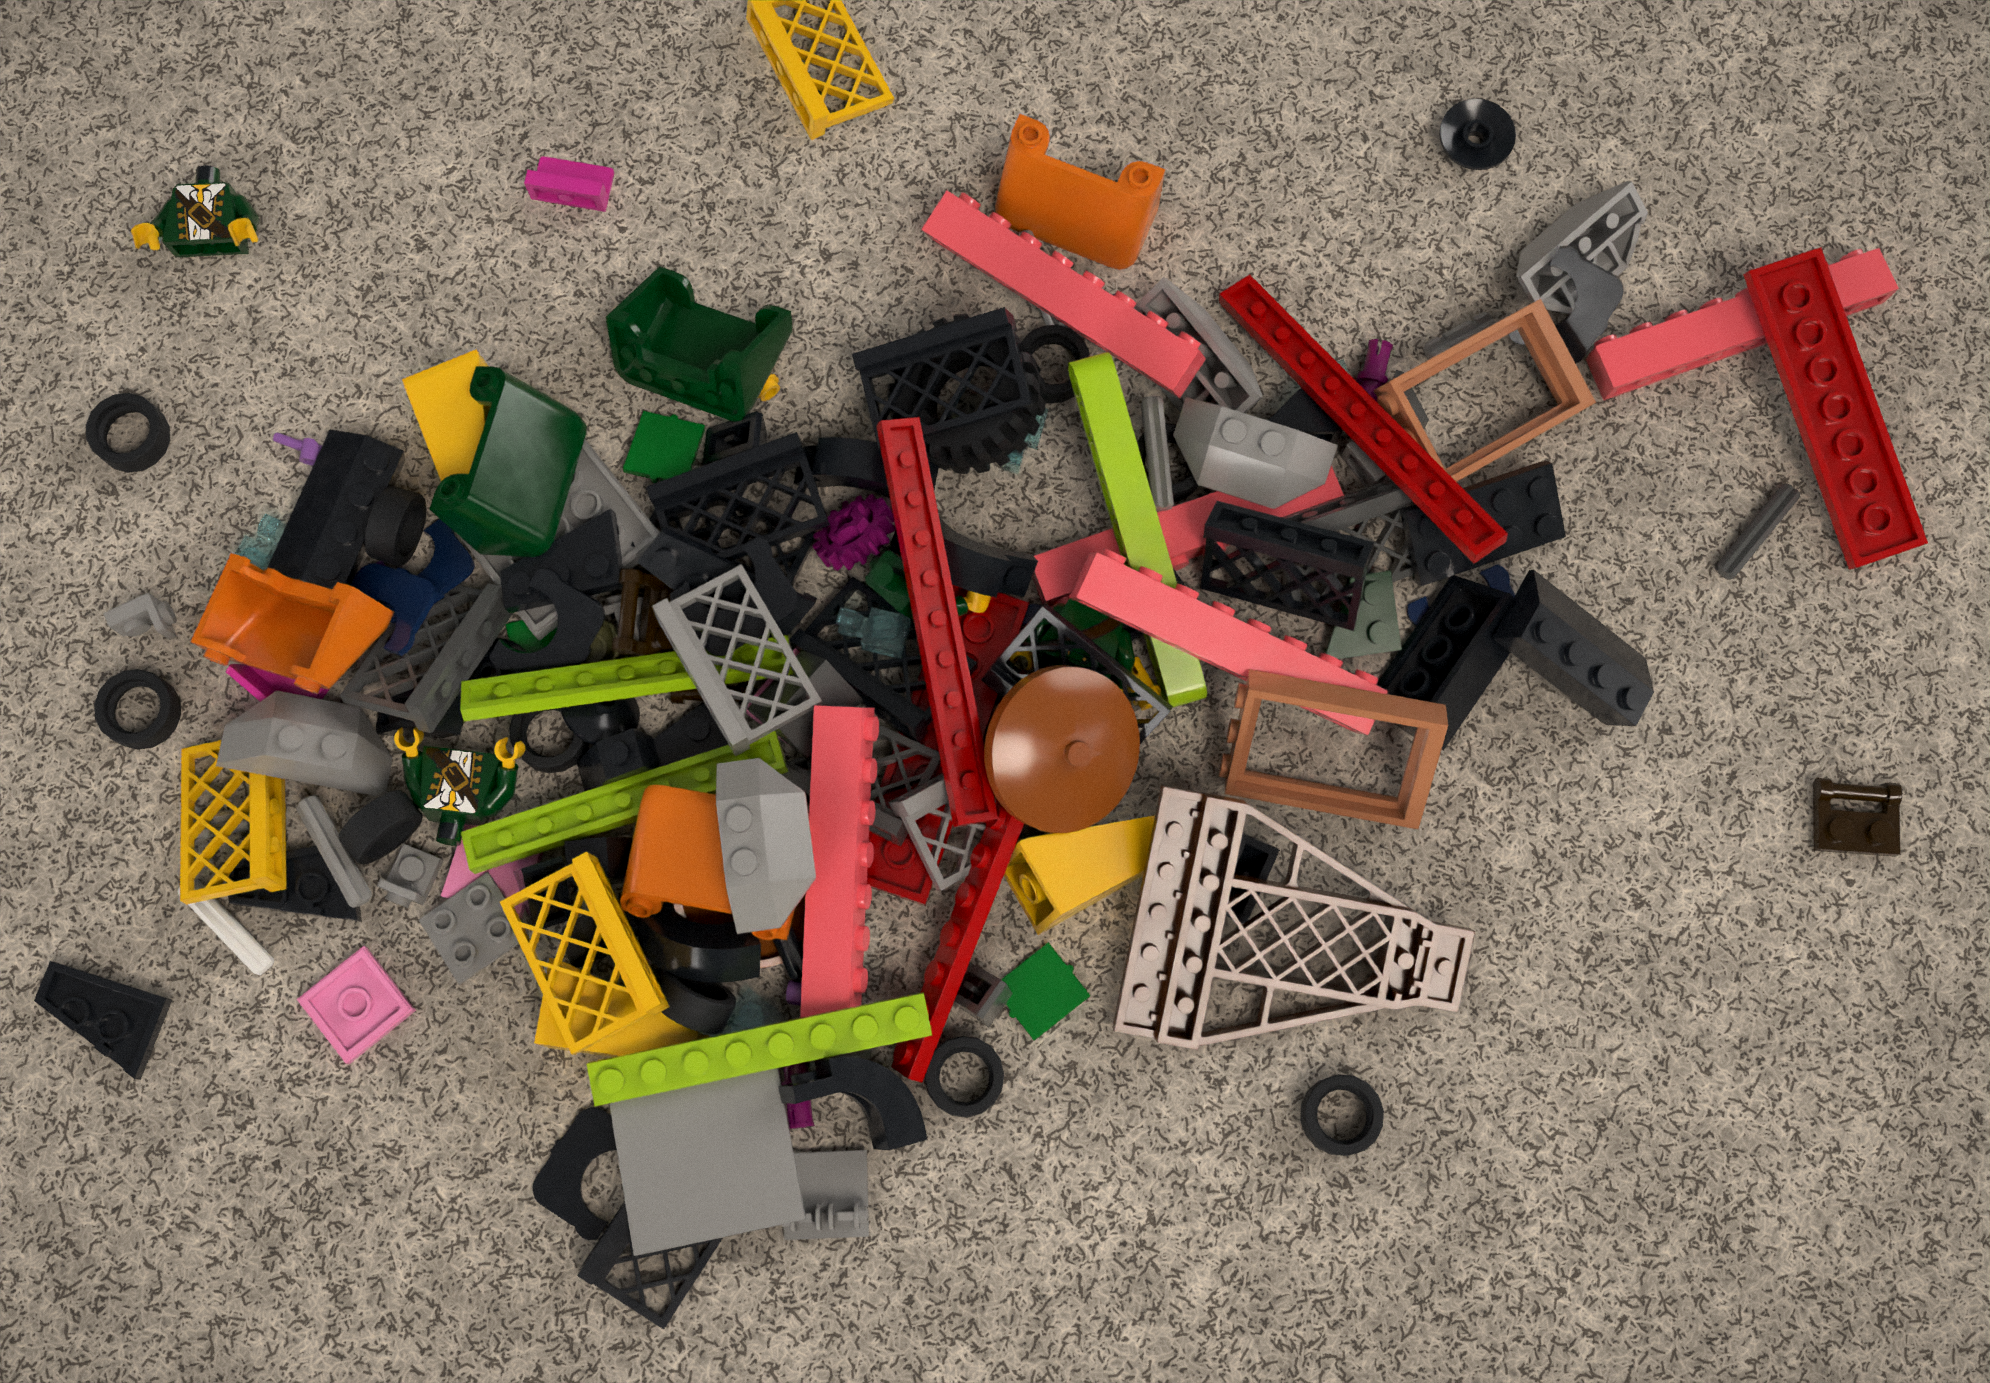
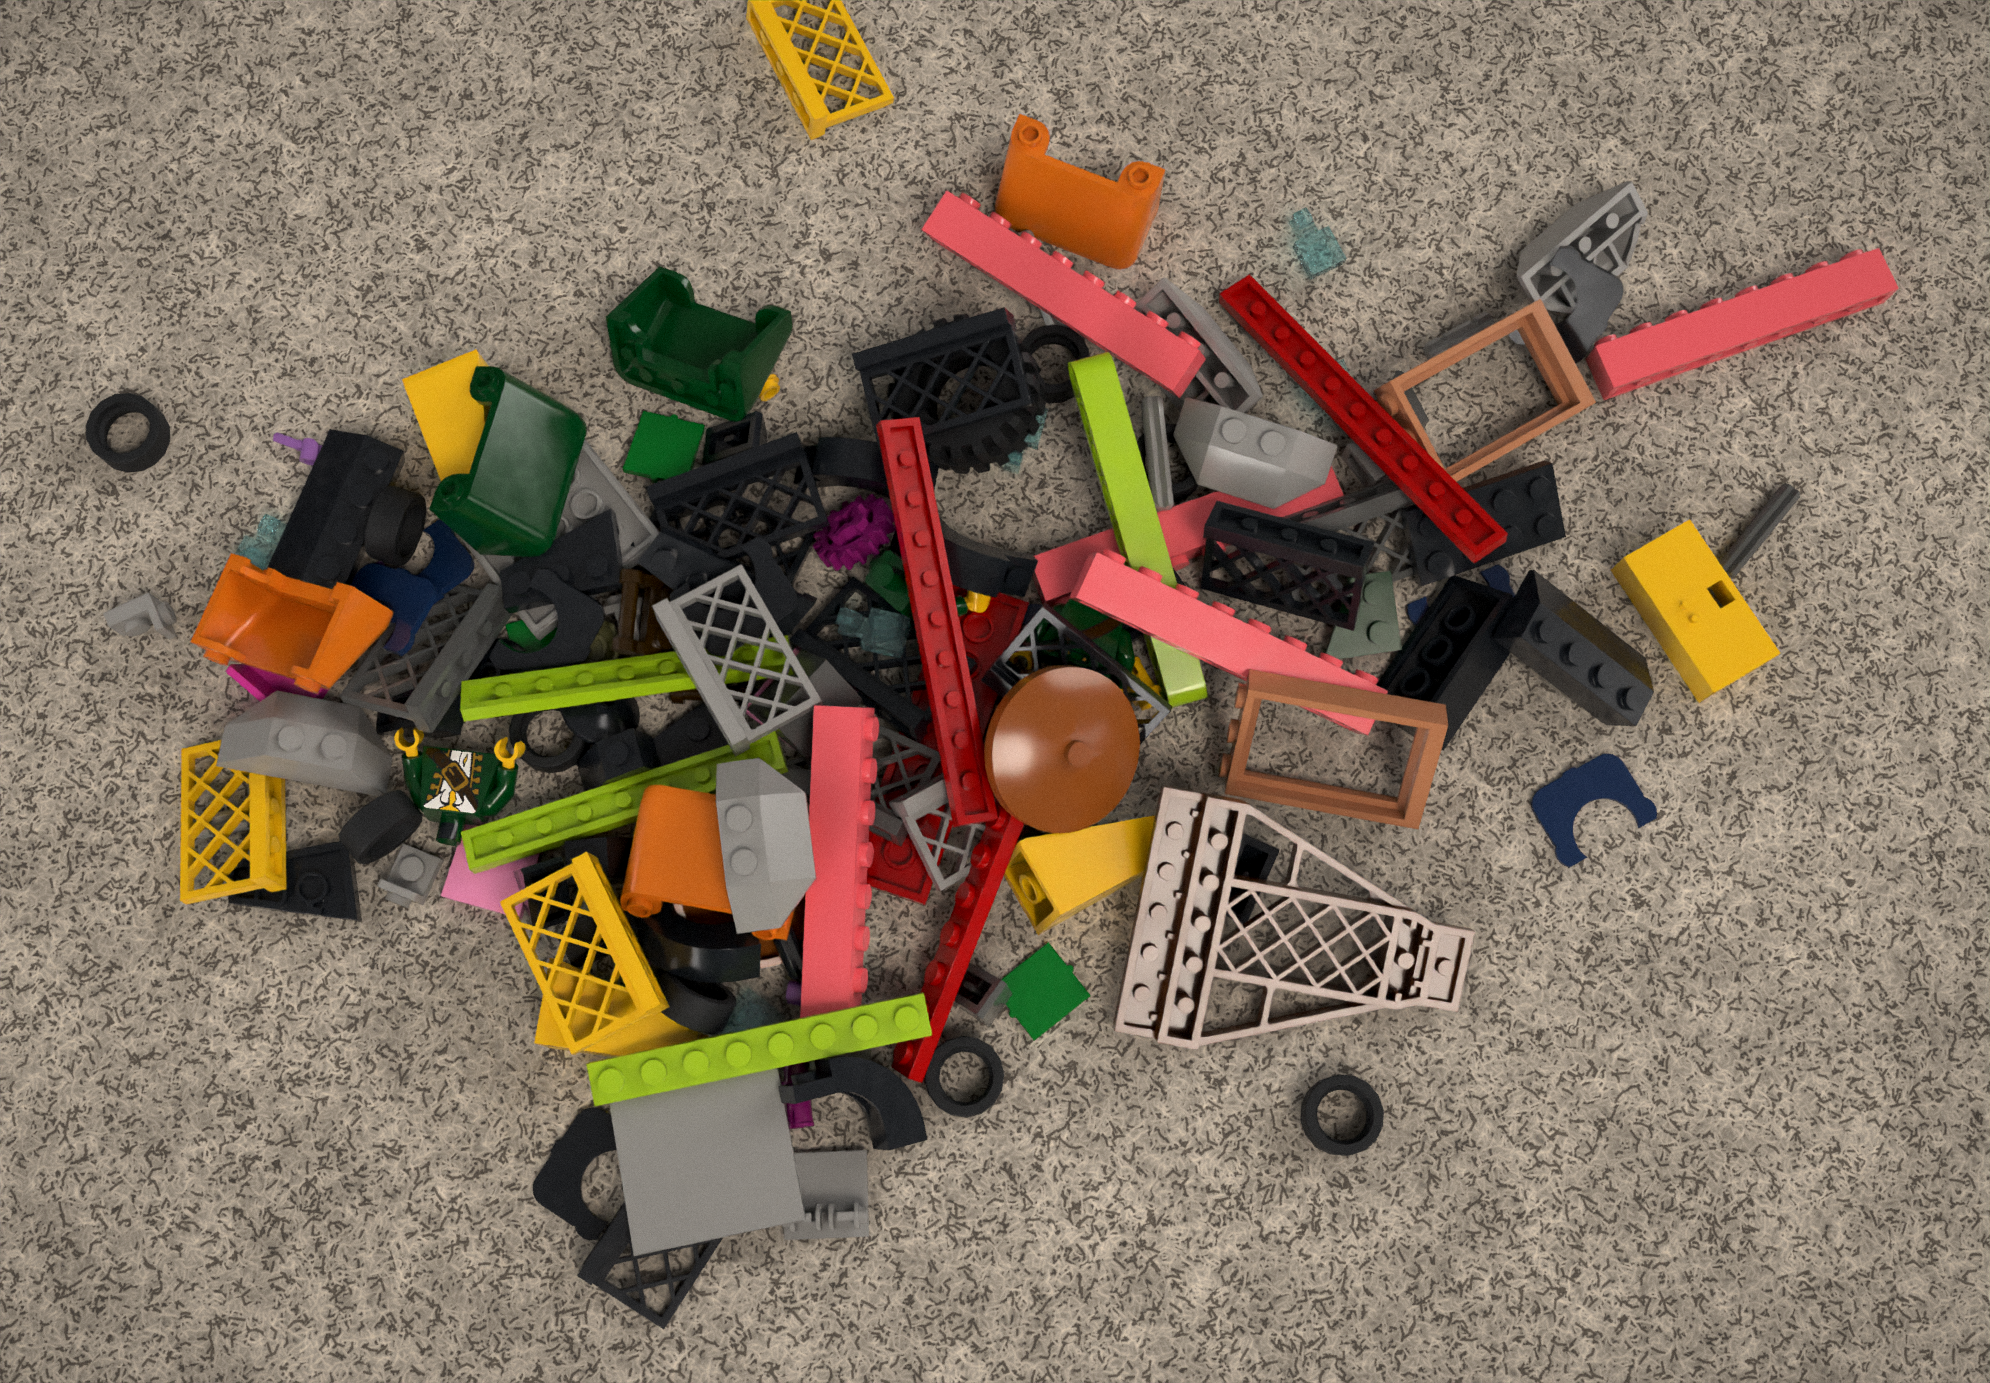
(108, 1014): black wing -> none
(113, 691): black tyre -> none
(201, 219): torso -> none
(232, 933): white axle -> none
(333, 851): light grey axle -> none
(356, 1005): bright pink tile -> none
(471, 928): light grey hinge -> none
(570, 183): dark pink panel -> none
(1307, 416): black slope -> none
(1315, 248): none -> clear light blue plate
(1375, 367): magenta pin -> none
(1478, 119): black dish -> none
(1562, 799): none -> dark blue piece
(1694, 611): none -> yellow brick
(1835, 408): red plate -> none
(1852, 830): dark brown plate -> none

